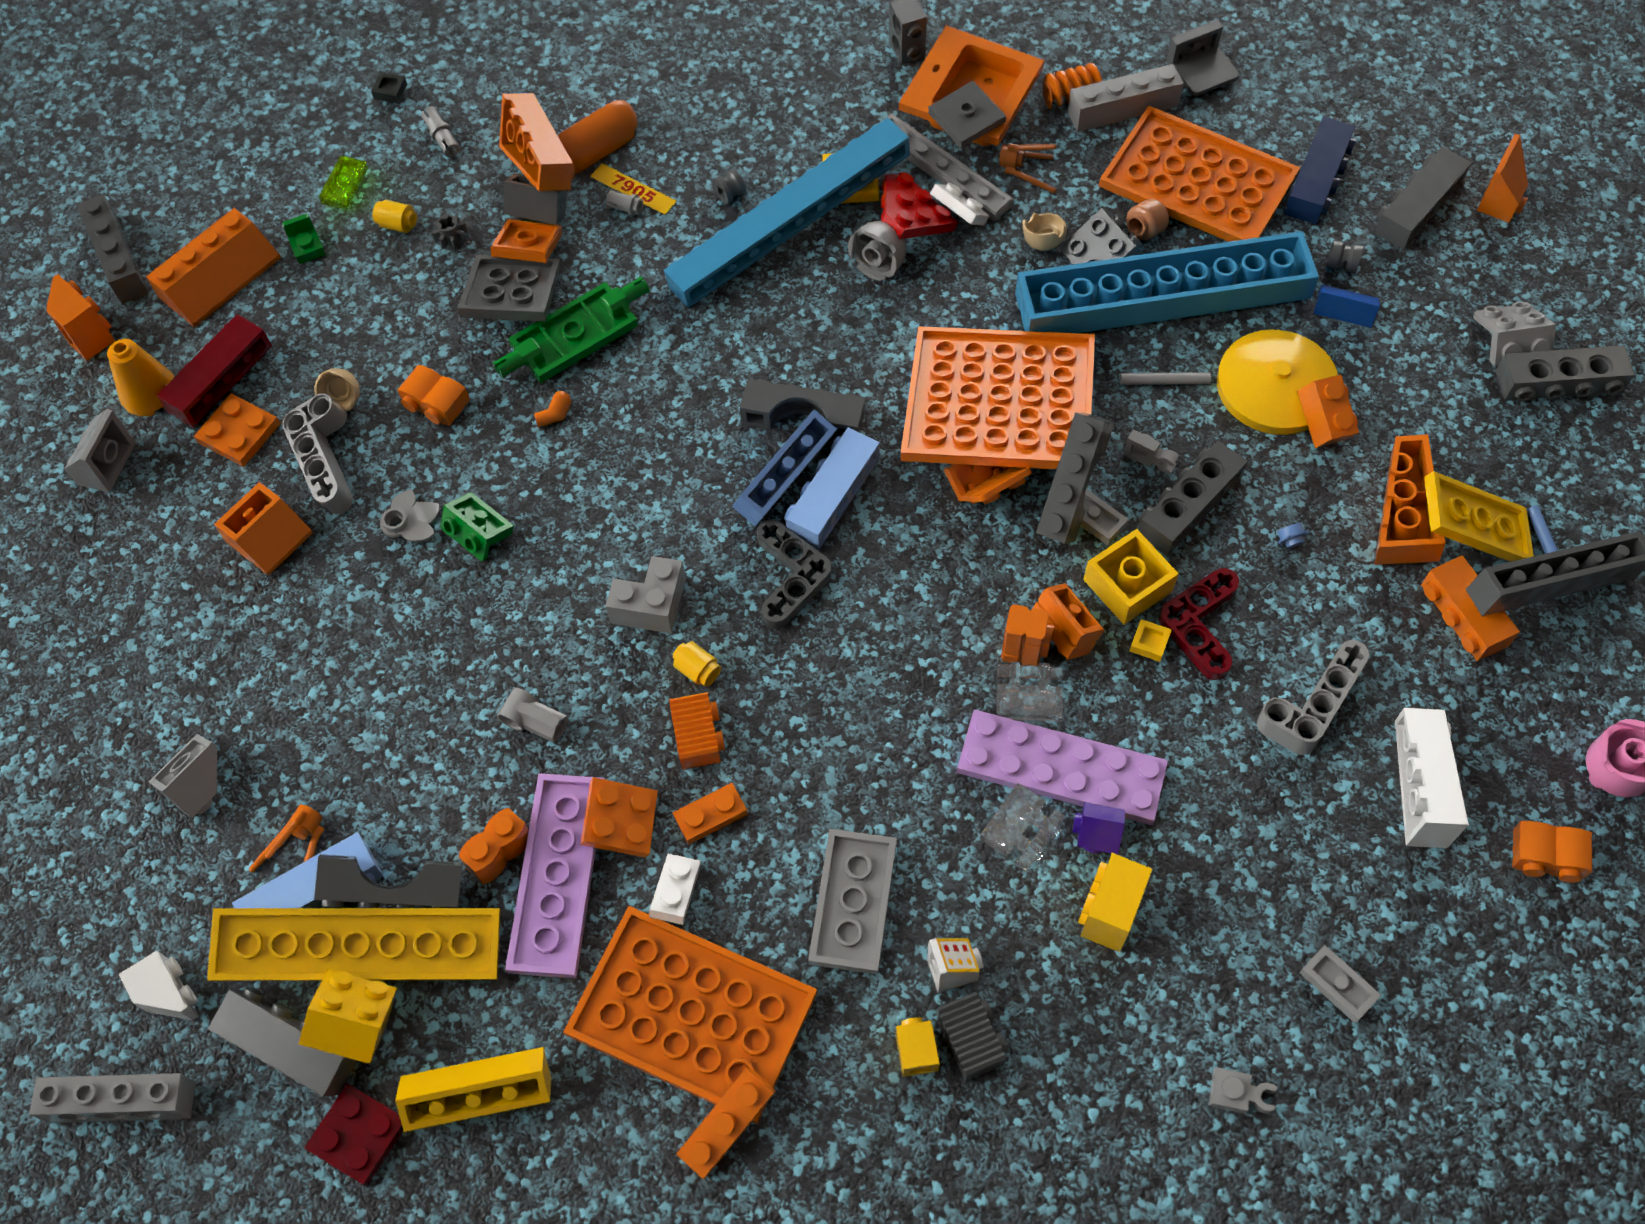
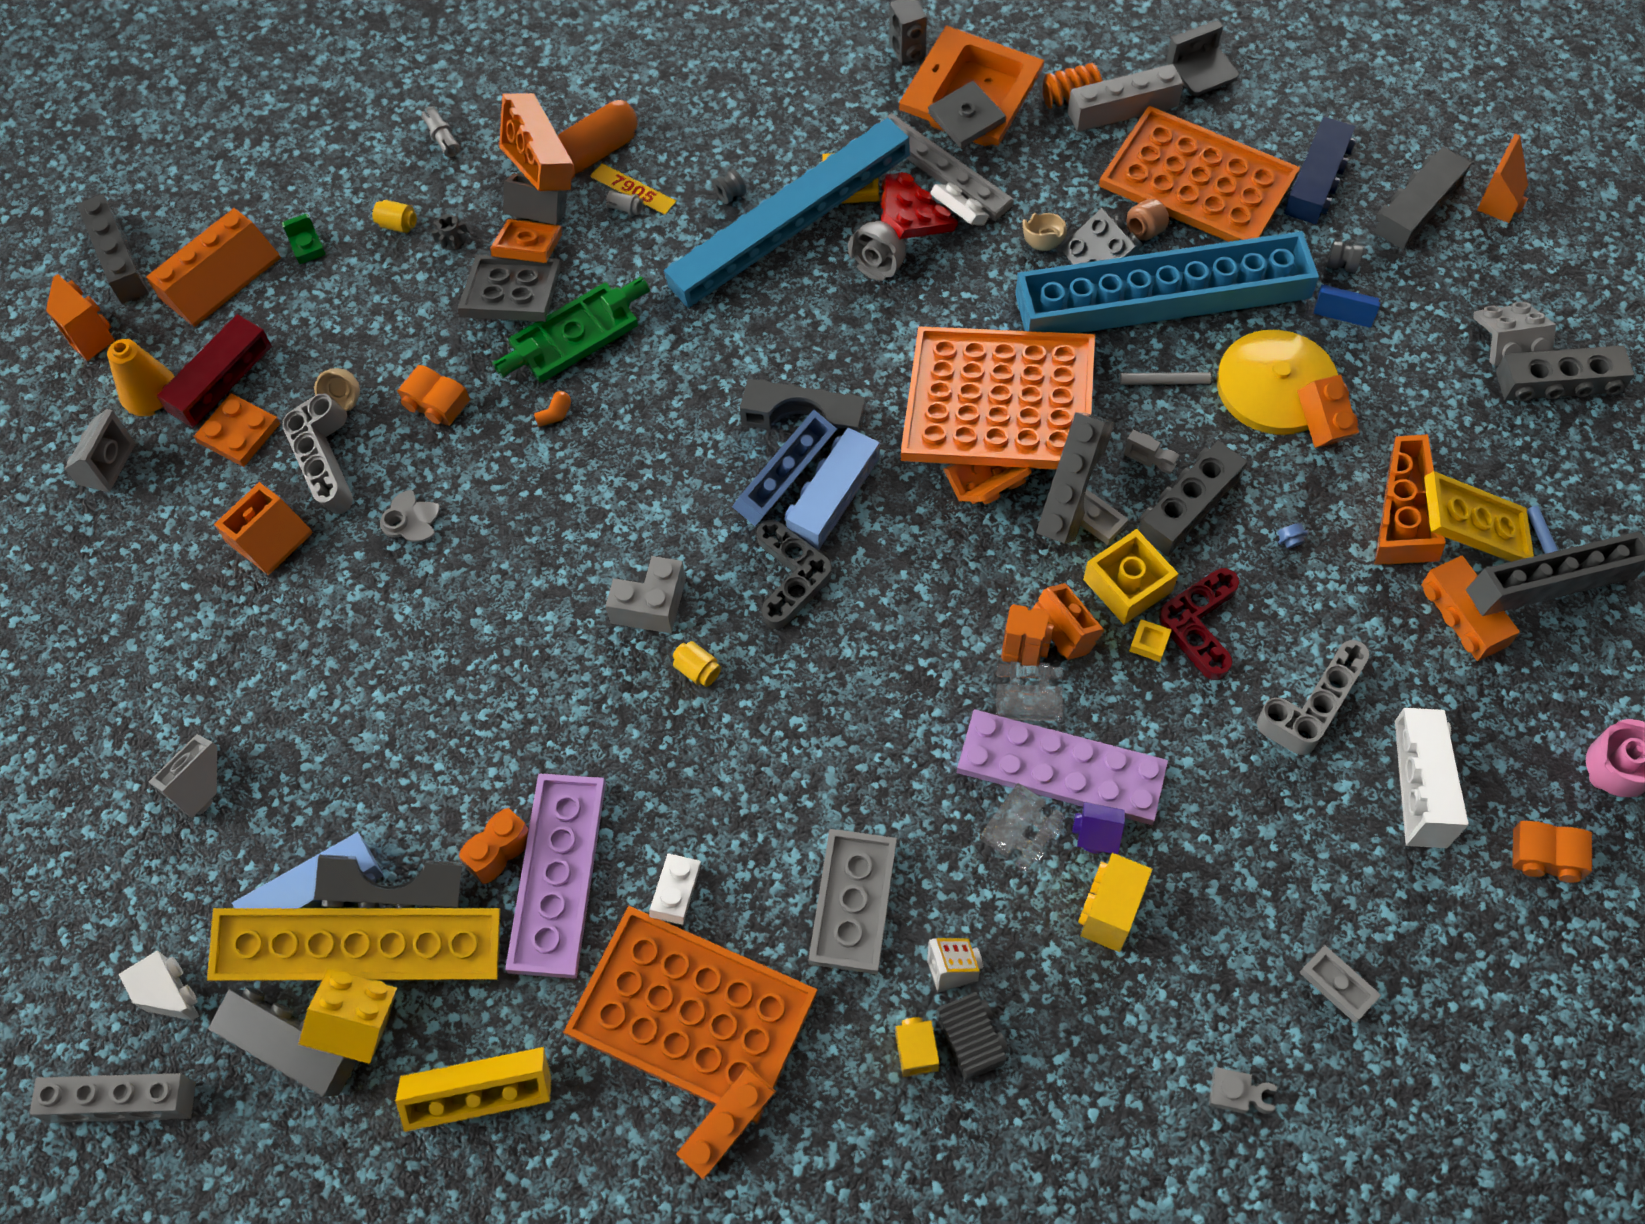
(301, 824): orange plant -> none
(343, 182): clear neon green plate -> none
(356, 1135): dark red plate -> none
(389, 87): pearl dark grey plate -> none
(474, 524): green bracket -> none
(525, 711): light grey piece -> none
(619, 817): orange plate -> none
(695, 730): orange brick -> none
(710, 813): orange plate -> none
(1014, 156): dark orange plant -> none

